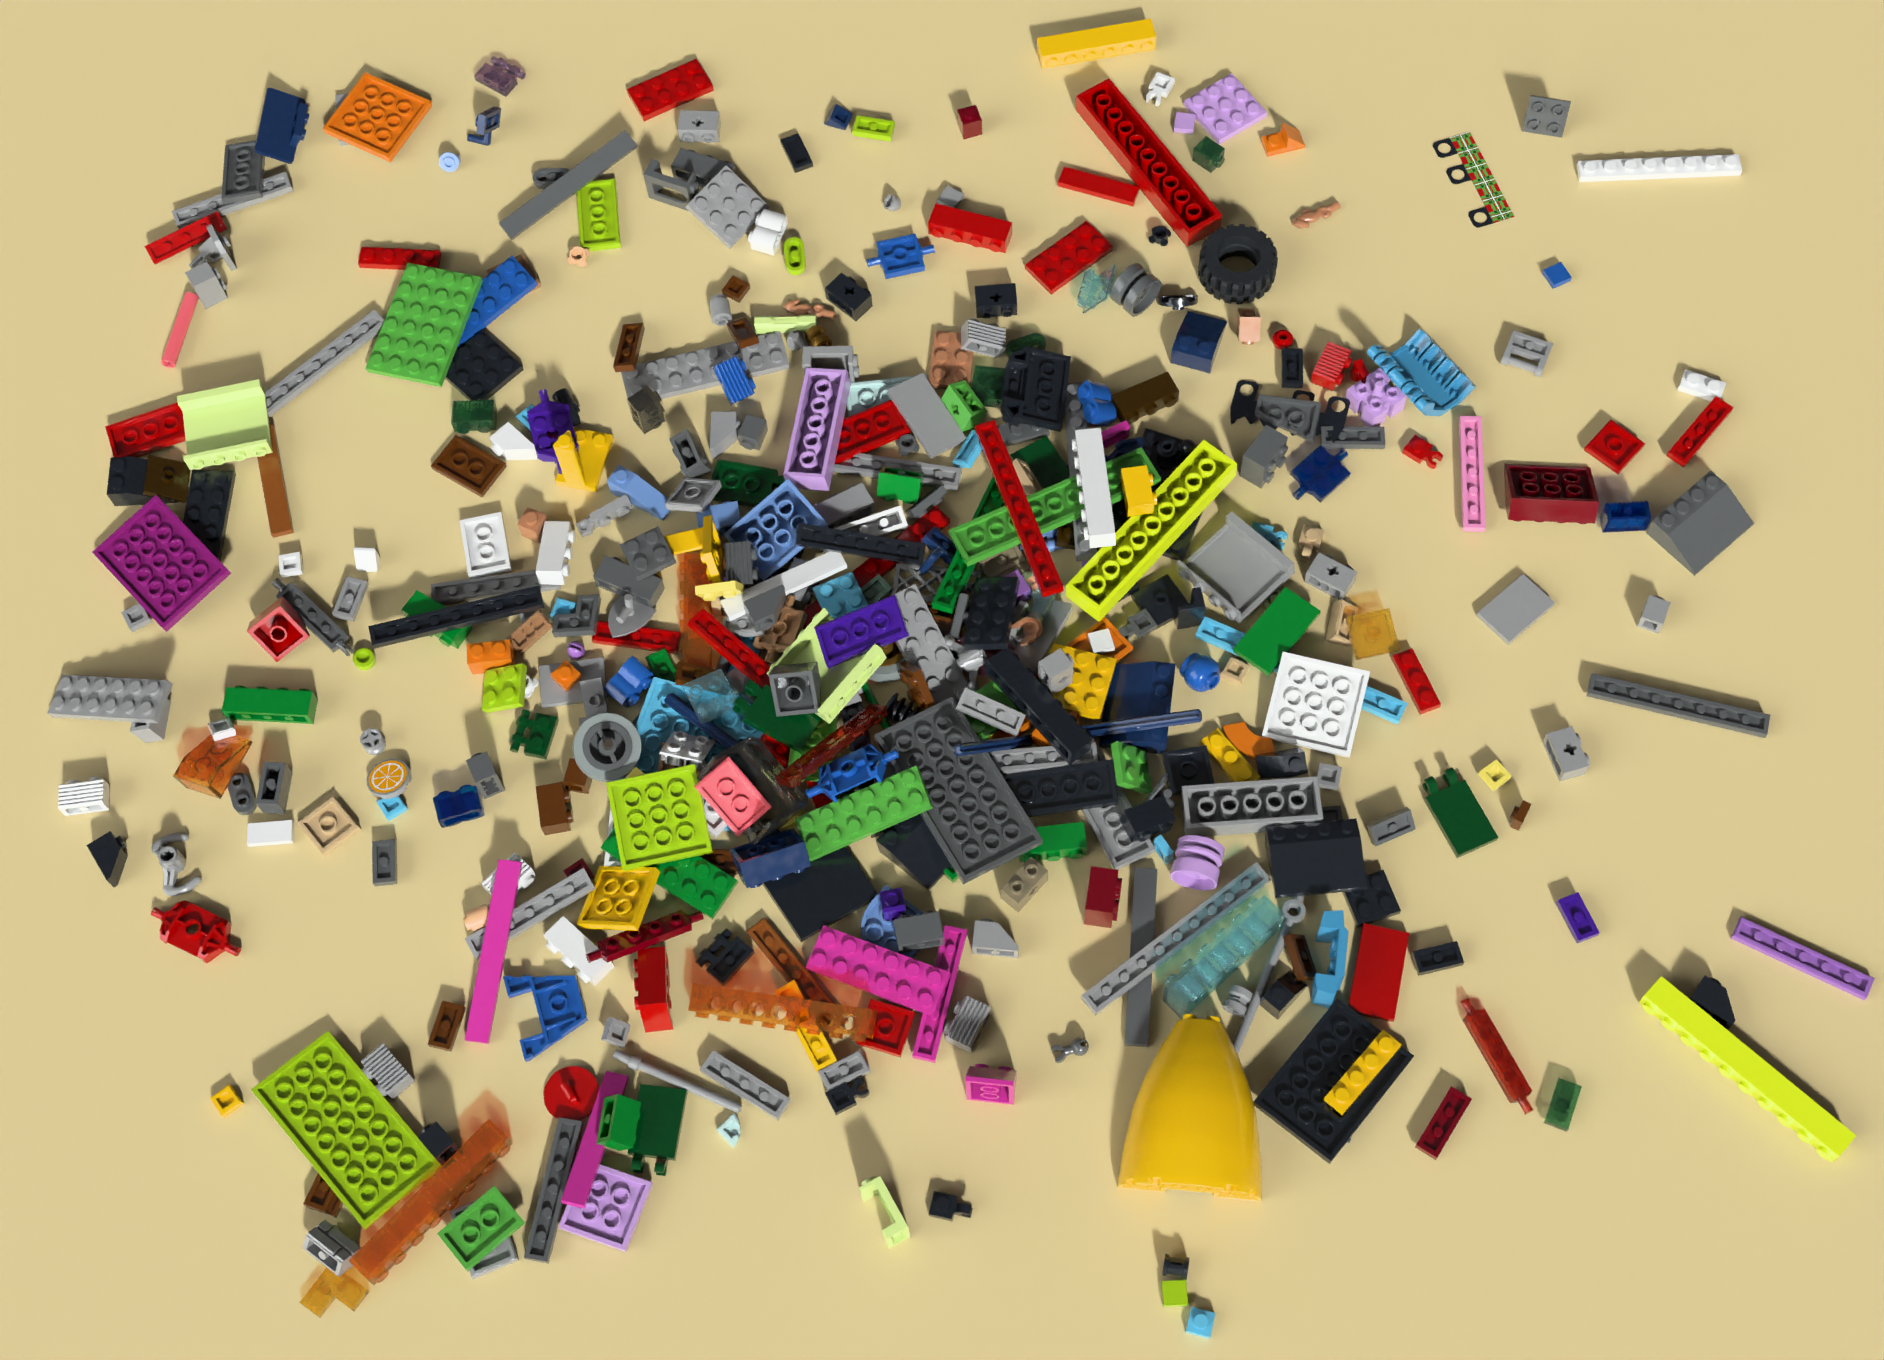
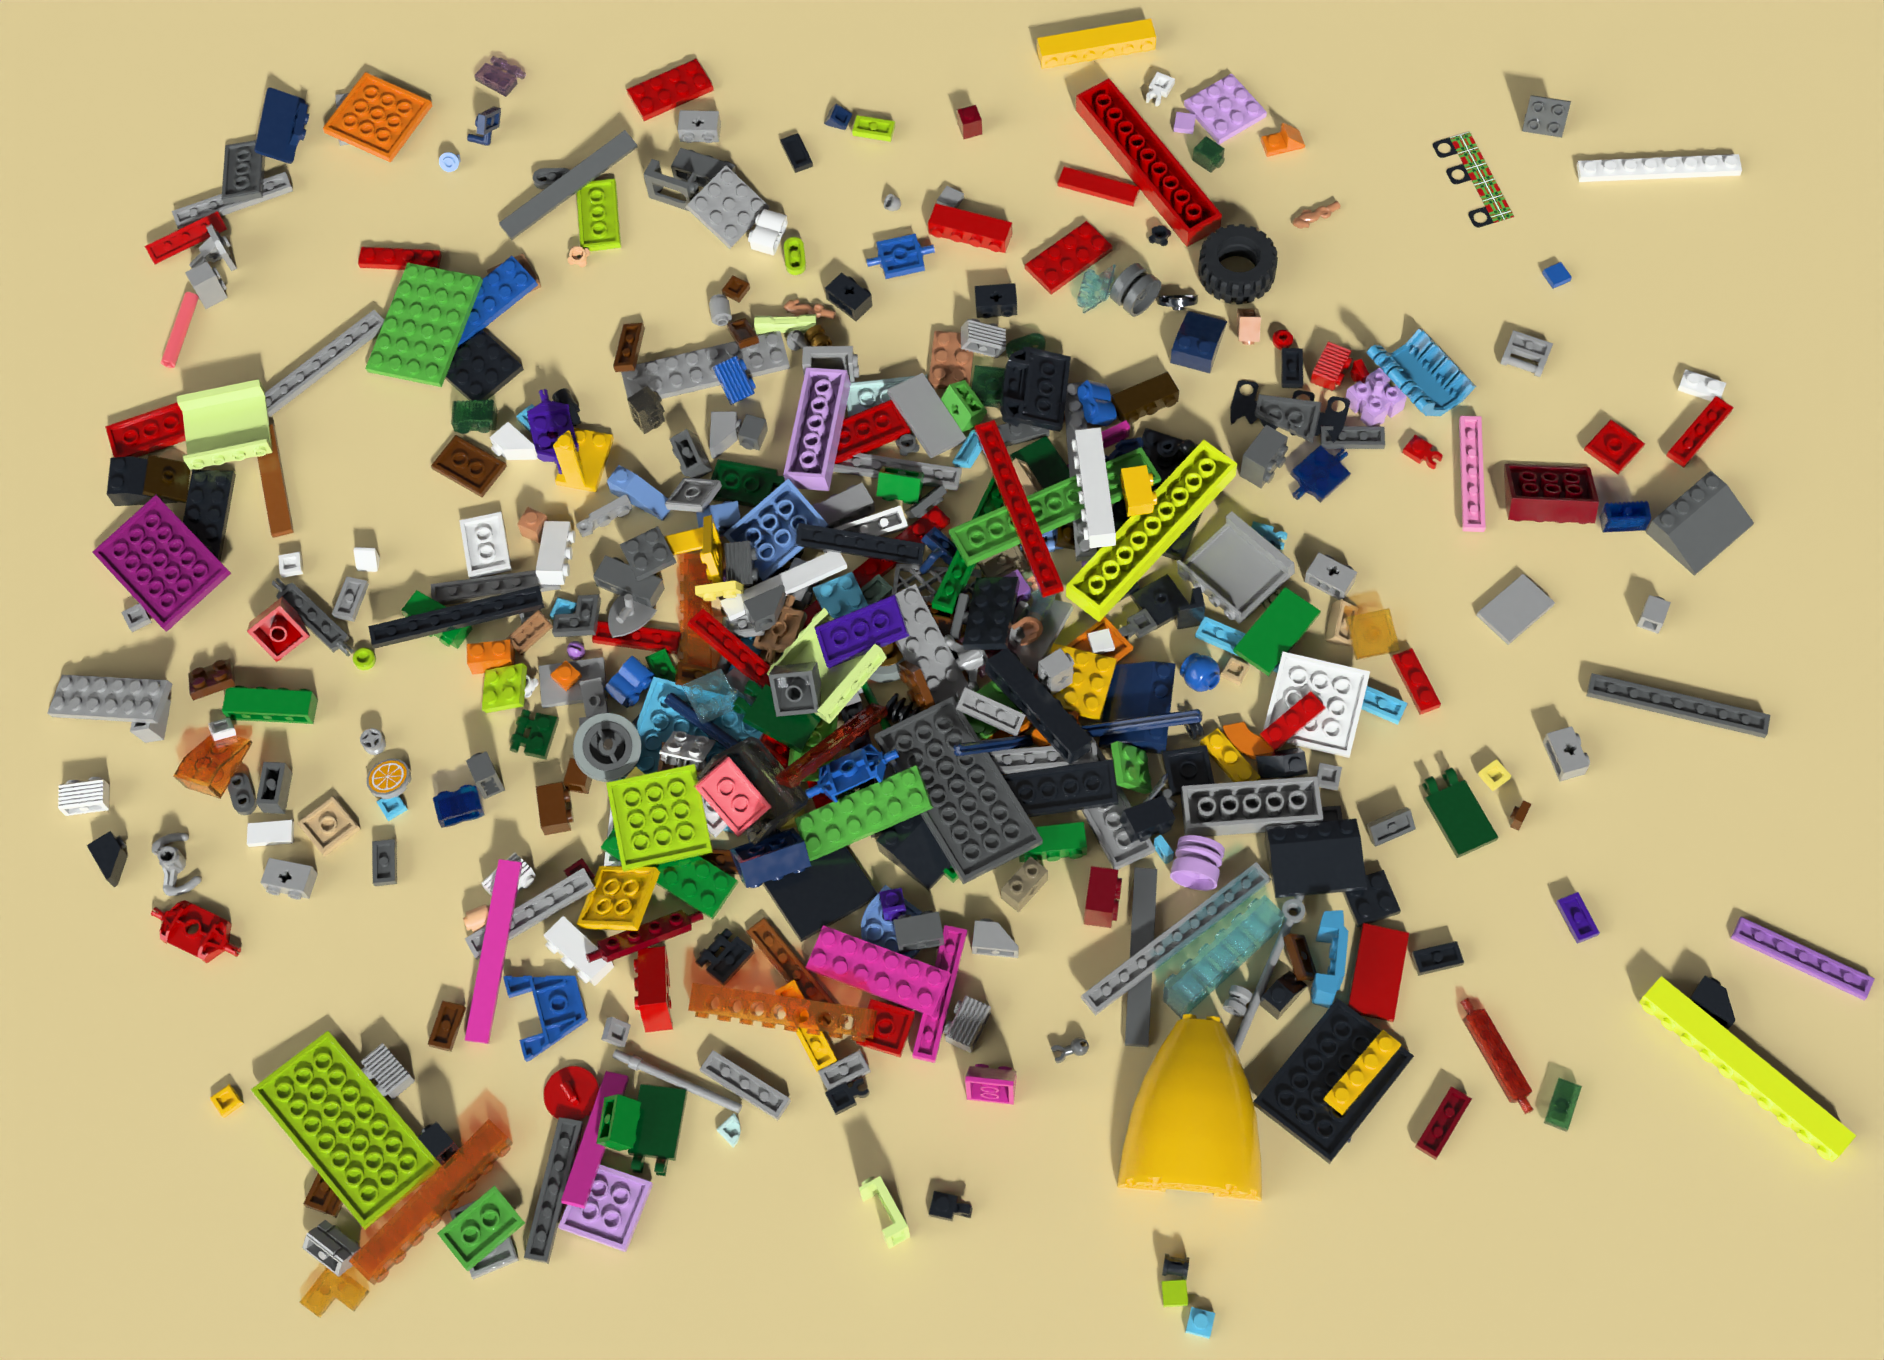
(211, 679): none -> reddish brown plate
(280, 871): none -> light grey brick
(1194, 729): none -> black bush
(1292, 721): none -> red plate
(1310, 541): tan plate -> none

